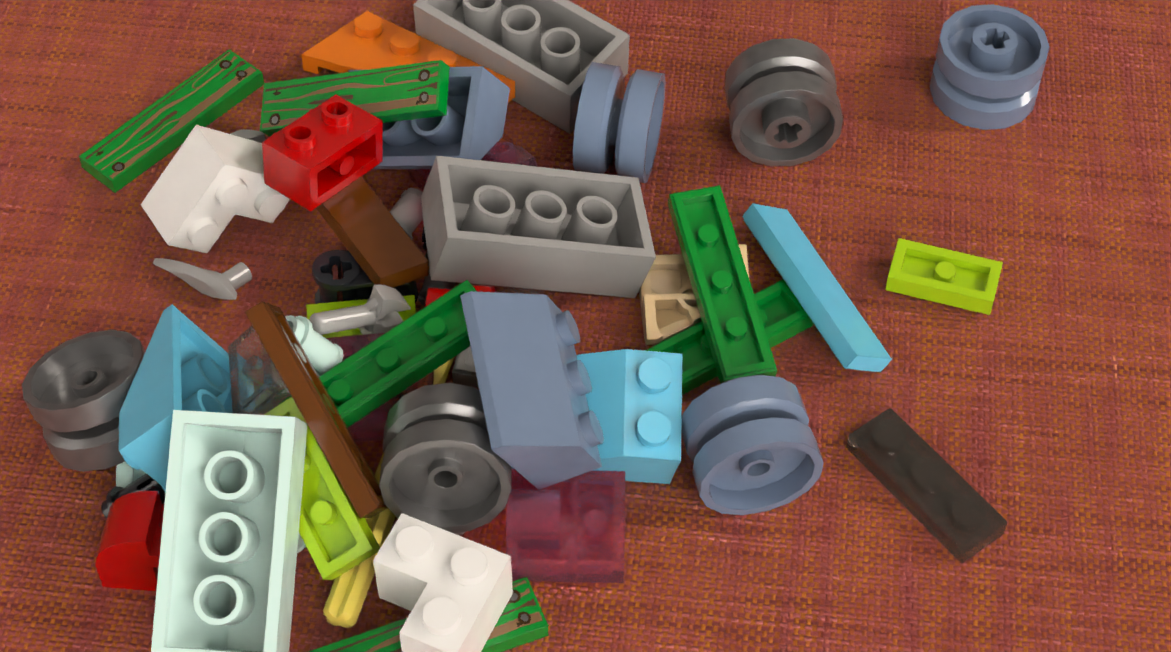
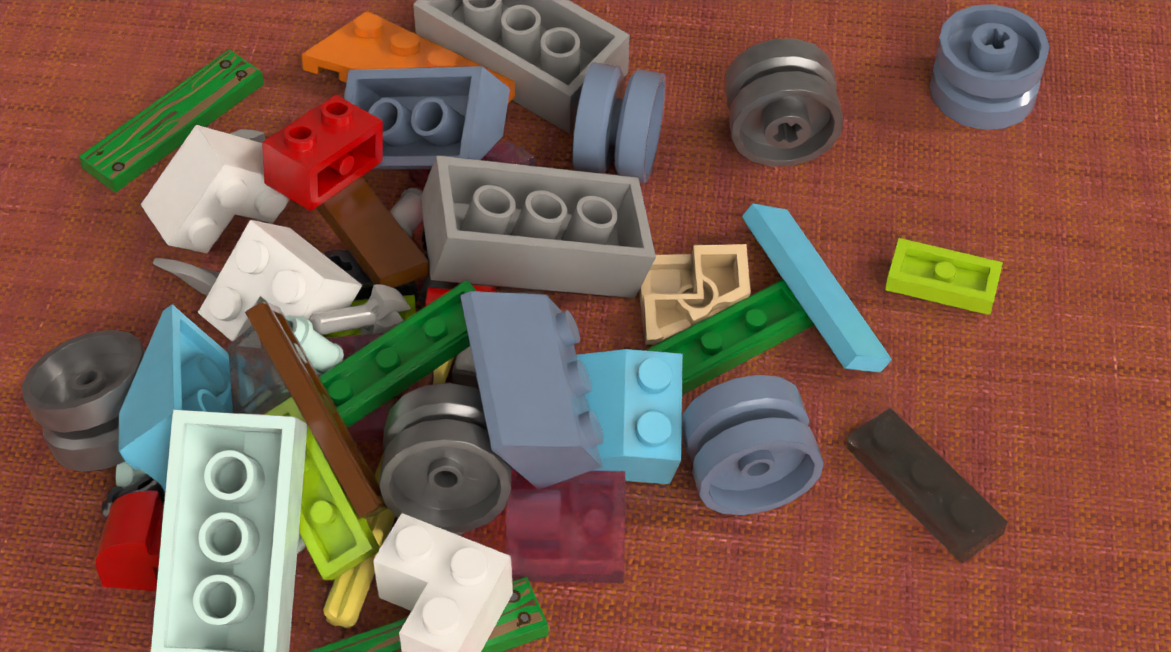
(279, 269): none -> white brick
(385, 92): green tile -> none
(721, 284): green tile -> none

